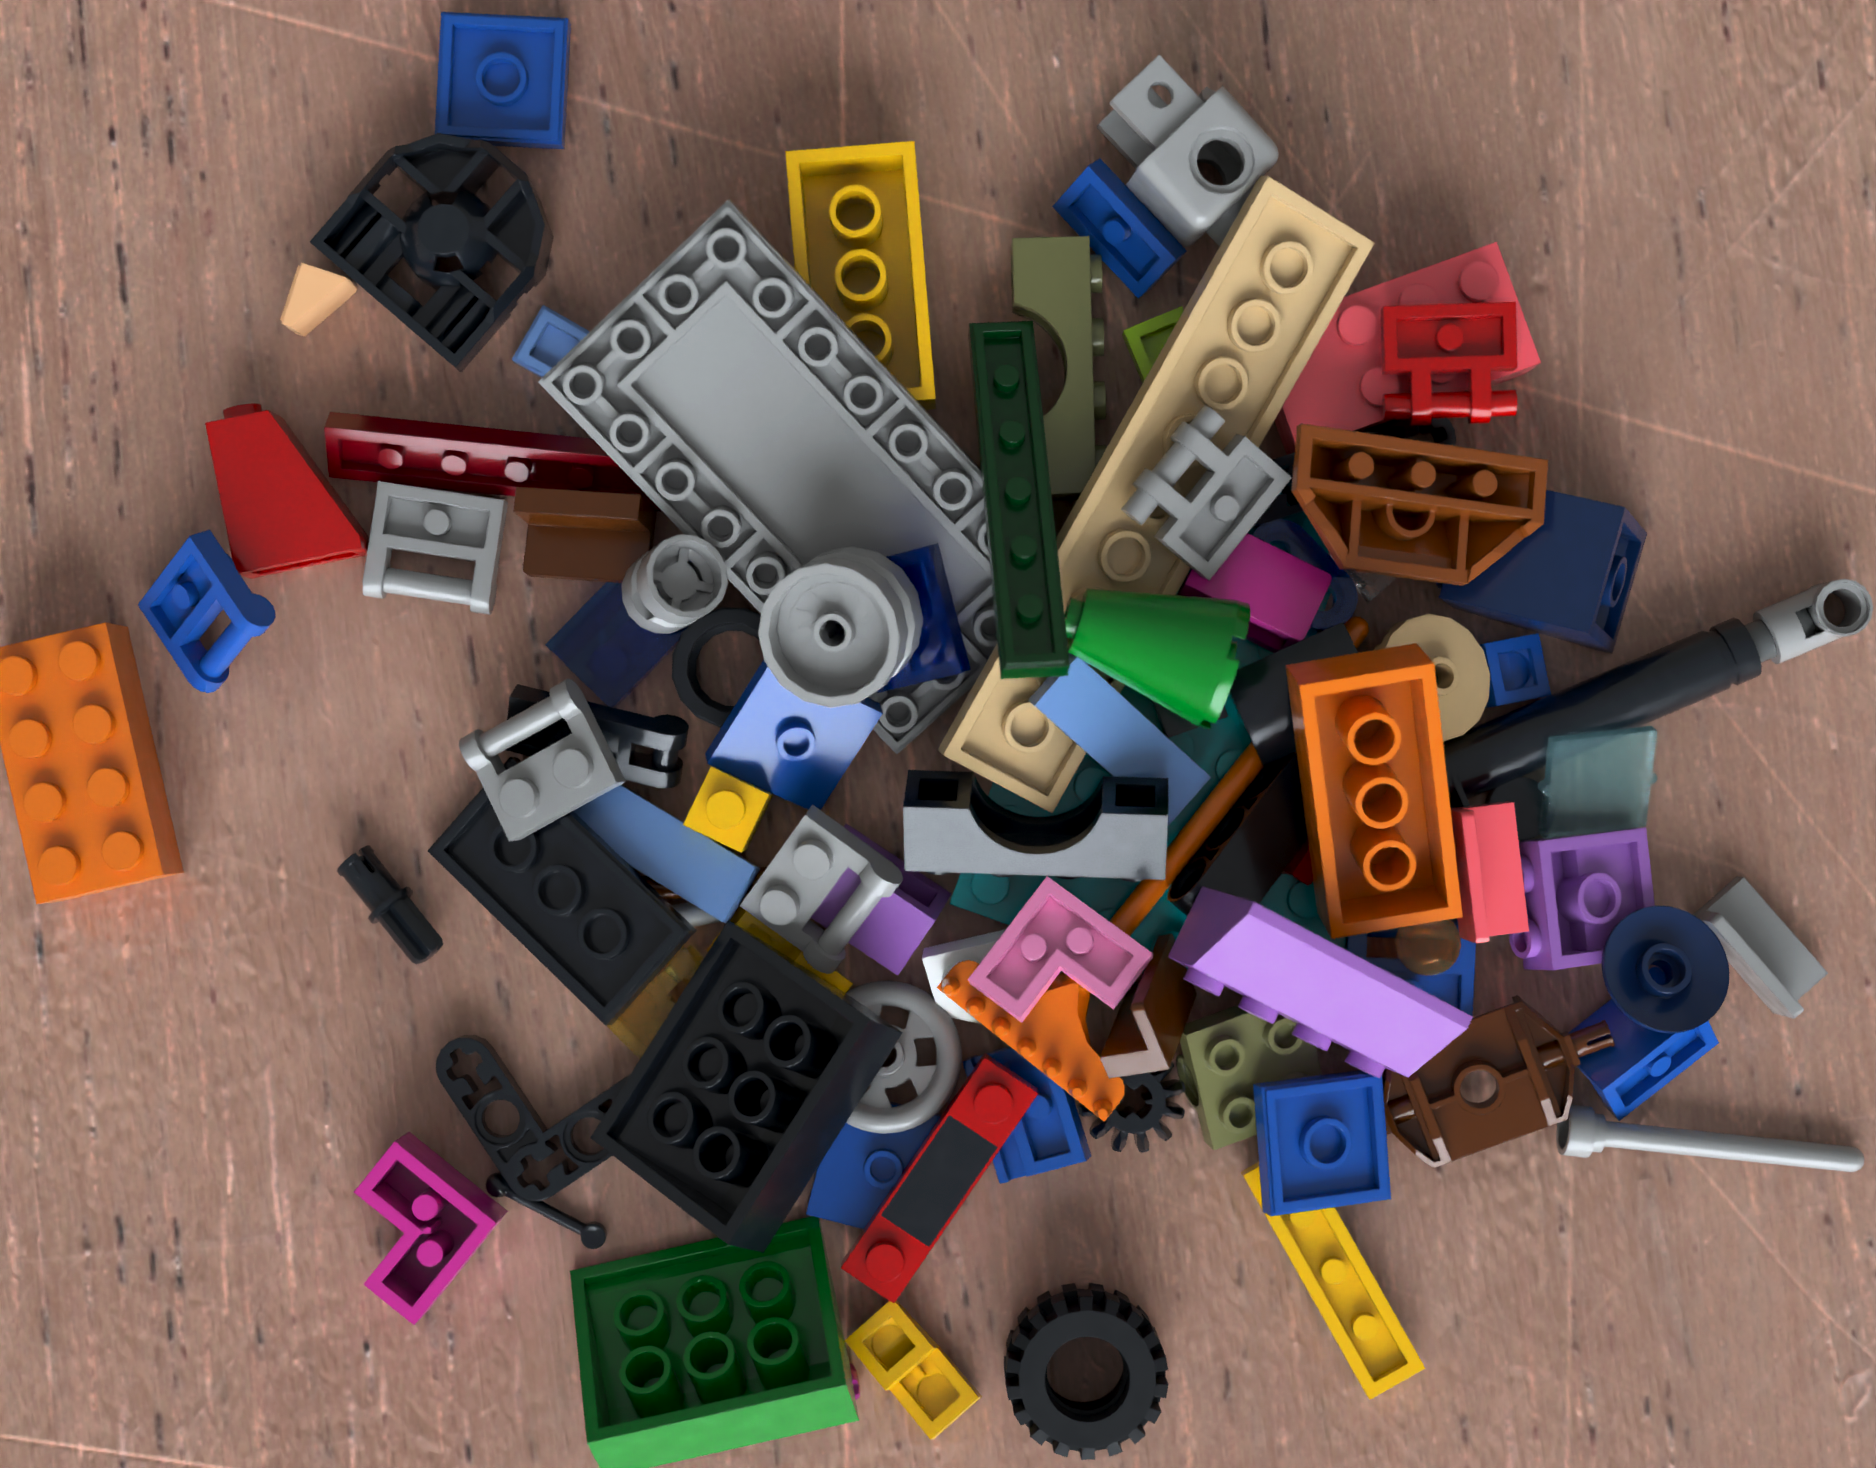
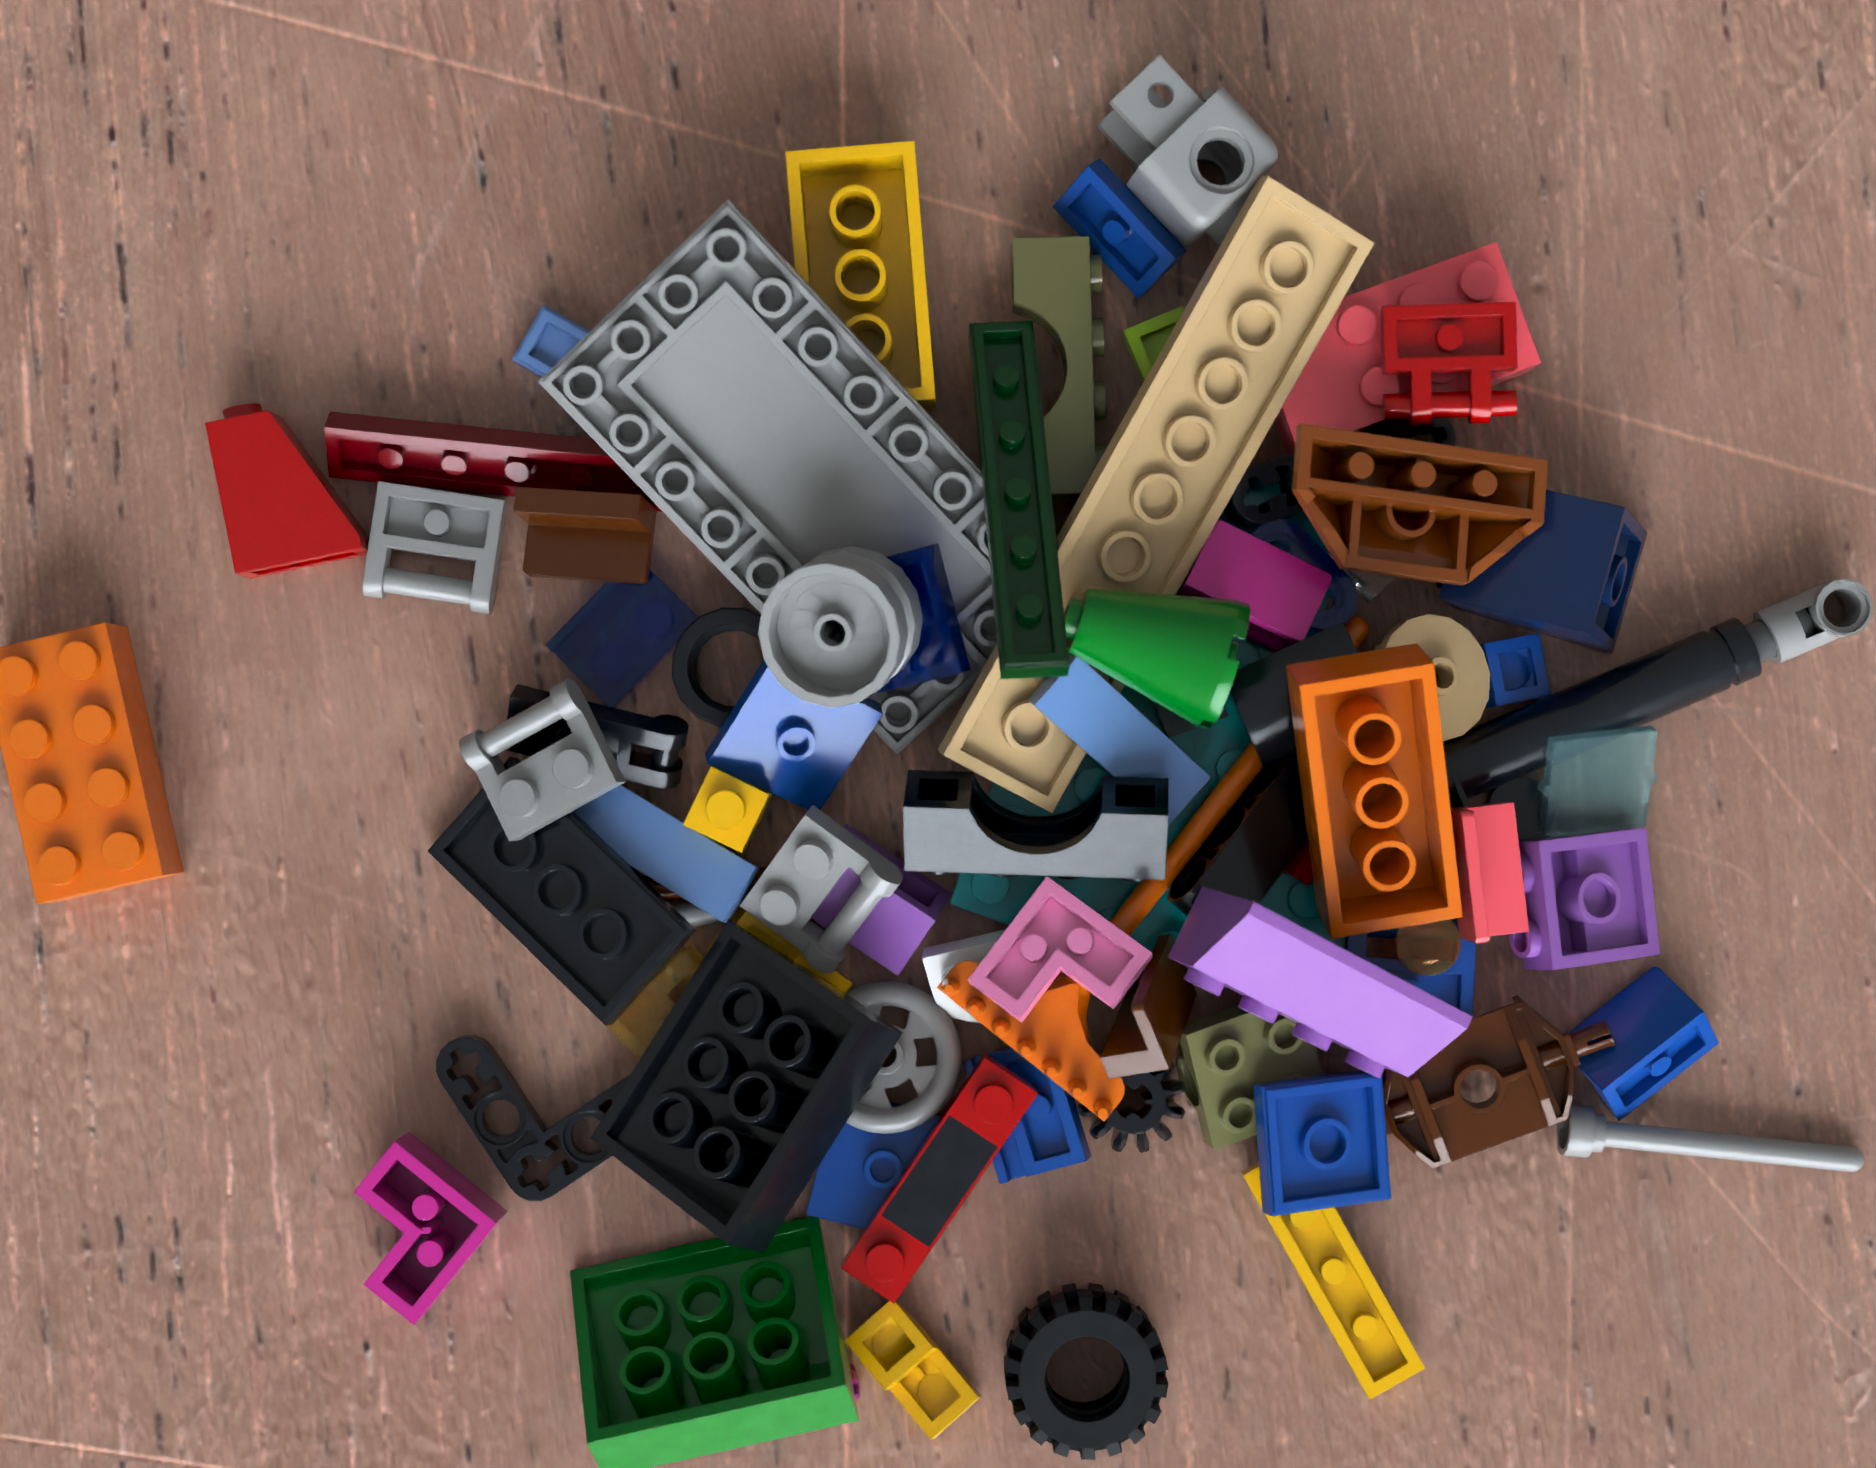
(190, 597): blue plate -> none
(314, 298): light nougat slope -> none
(371, 240): black connector -> none
(391, 905): black axle -> none
(503, 79): blue plate -> none
(592, 1234): black hinge -> none
(688, 577): light grey wheel -> none
(1221, 504): light grey plate -> none
(1686, 953): dark blue dish -> none
(1761, 947): light grey panel -> none

